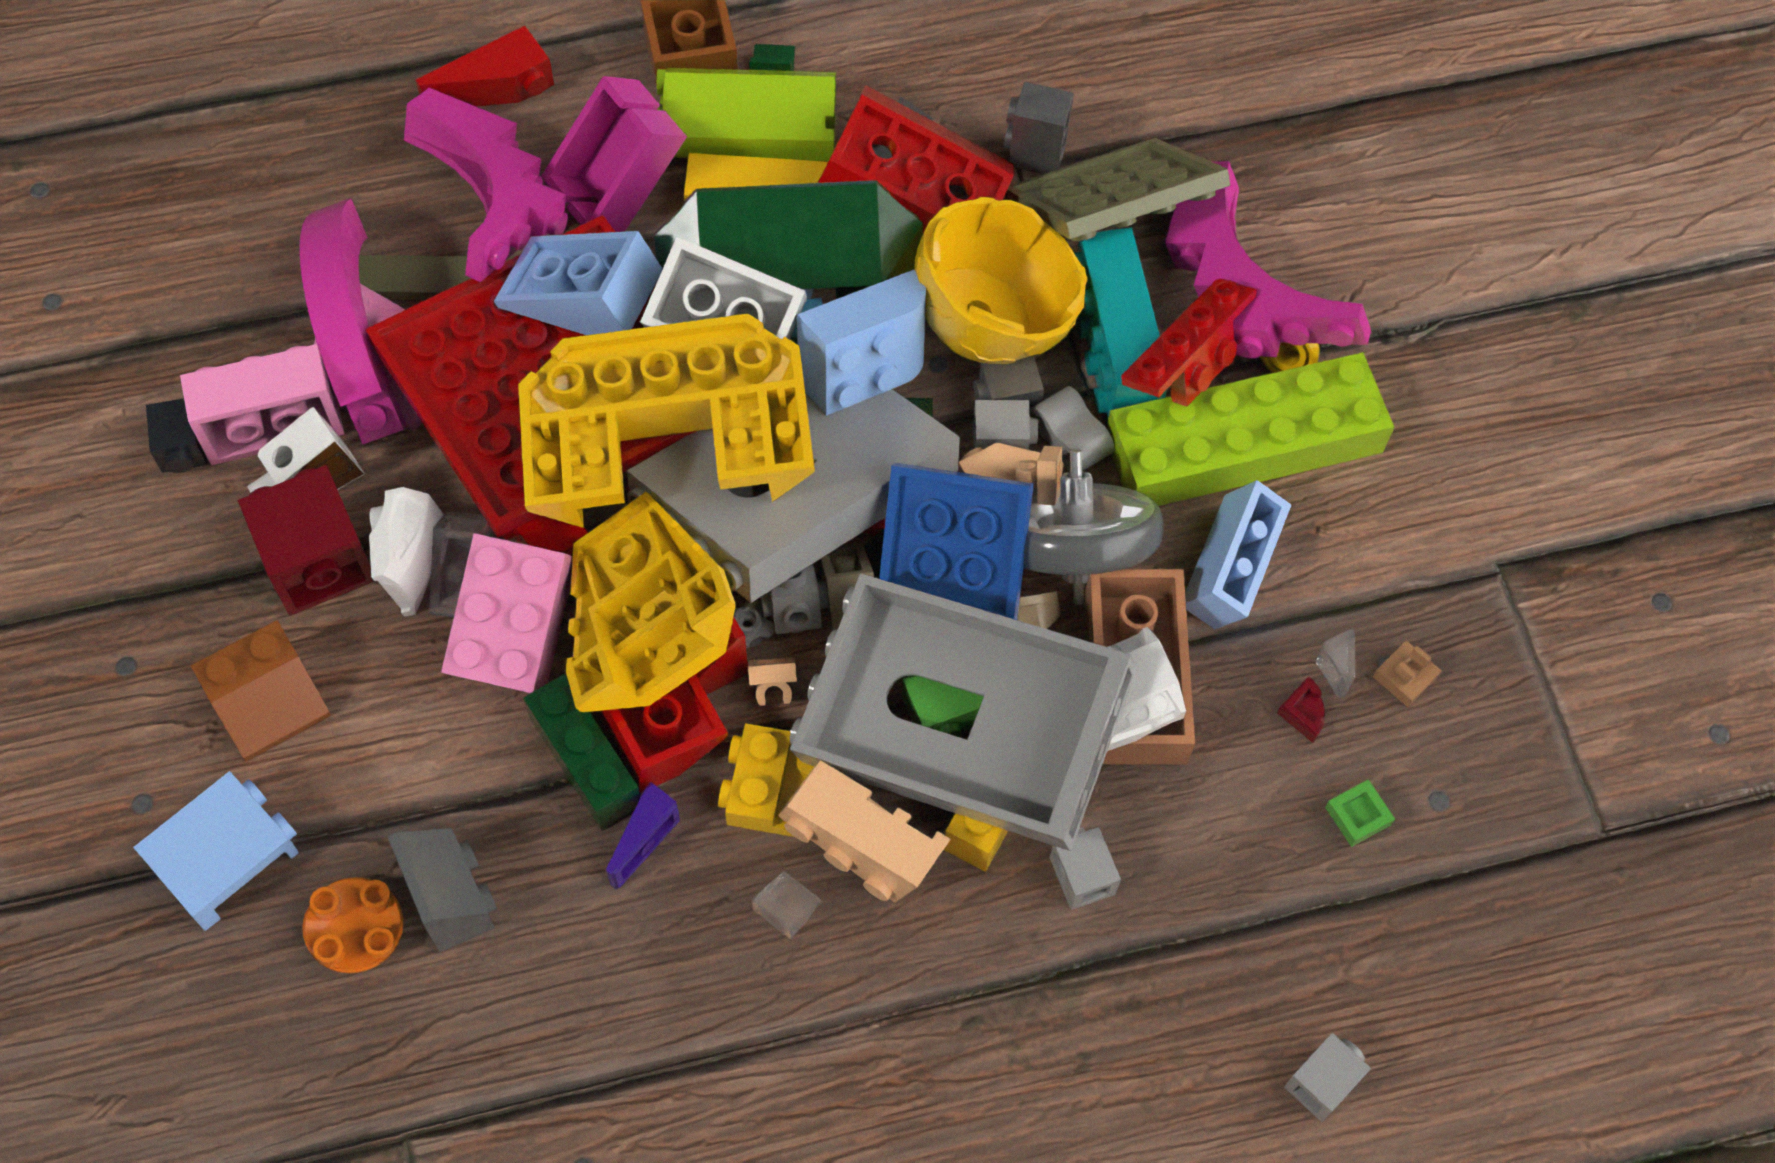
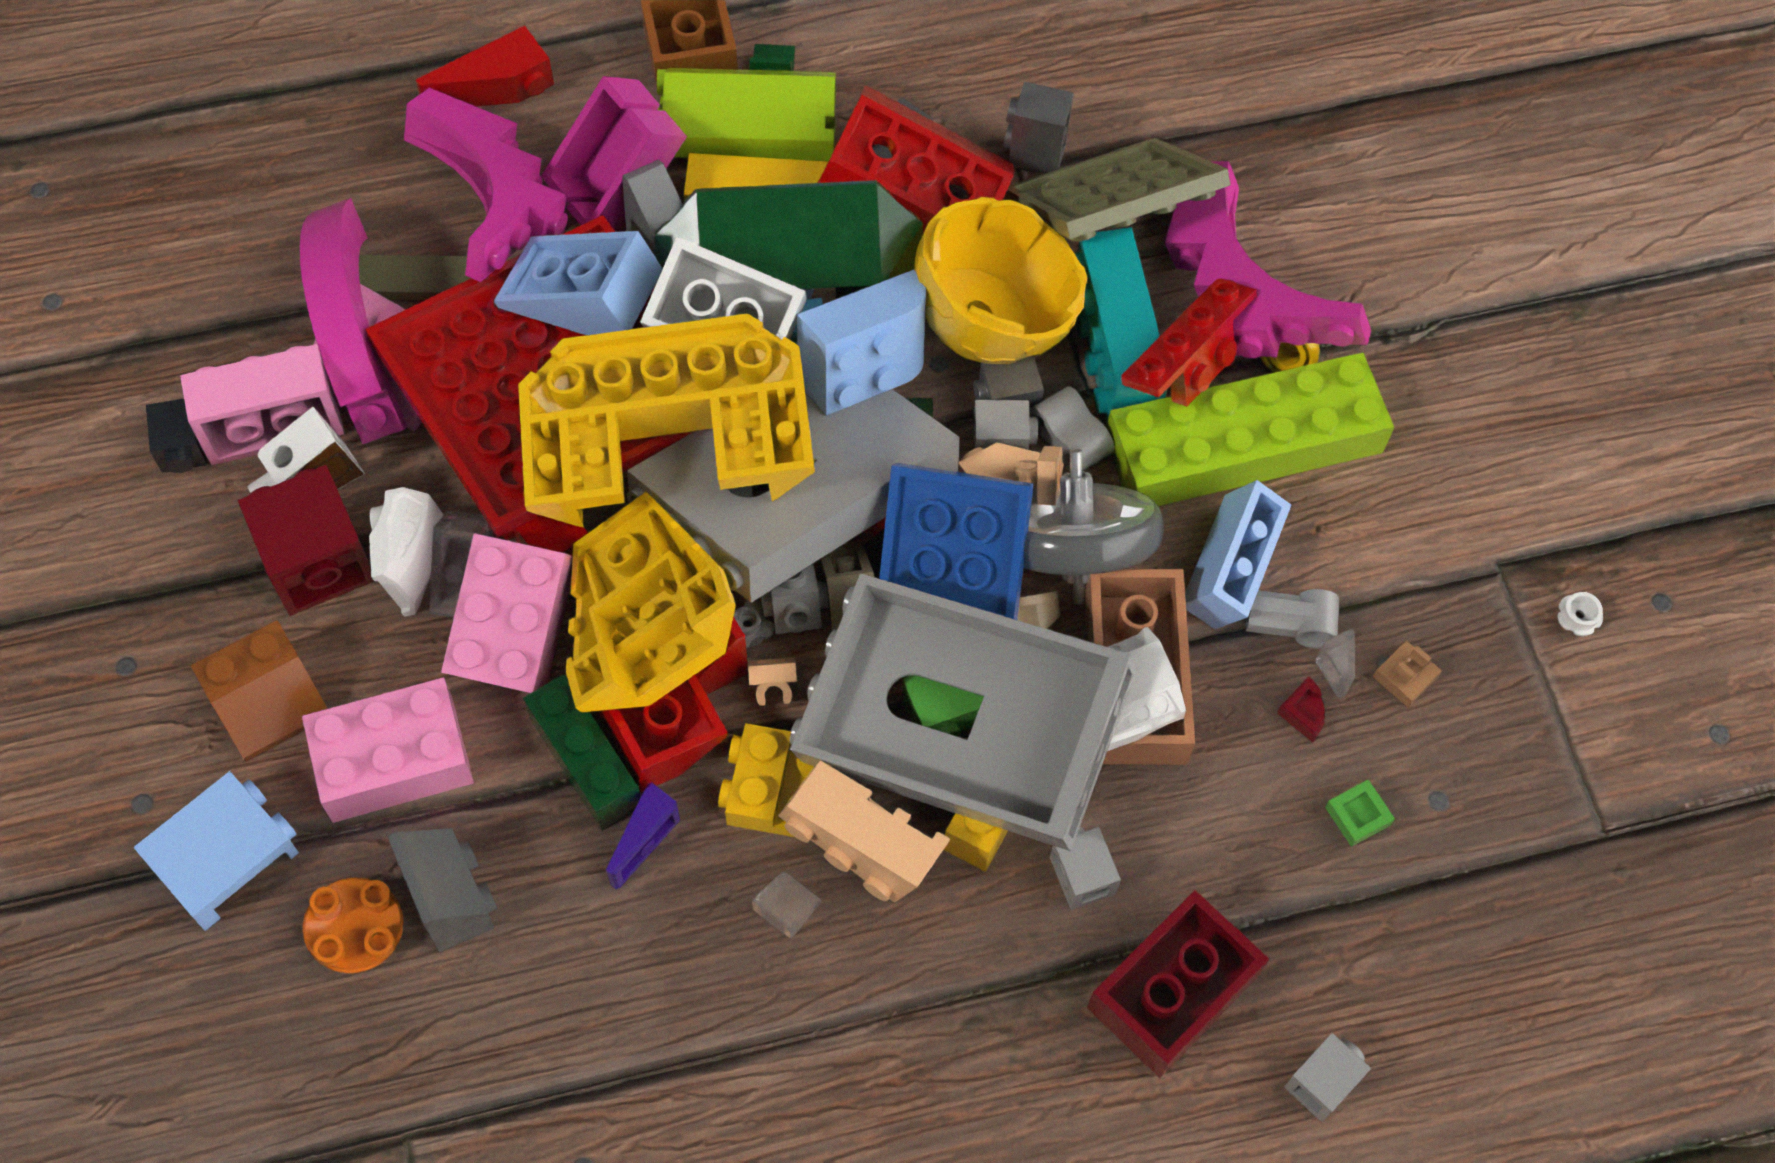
(387, 750): none -> bright pink brick
(649, 200): none -> slope
(1177, 983): none -> dark red brick
(1307, 616): none -> light grey piece
(1585, 604): none -> white plate

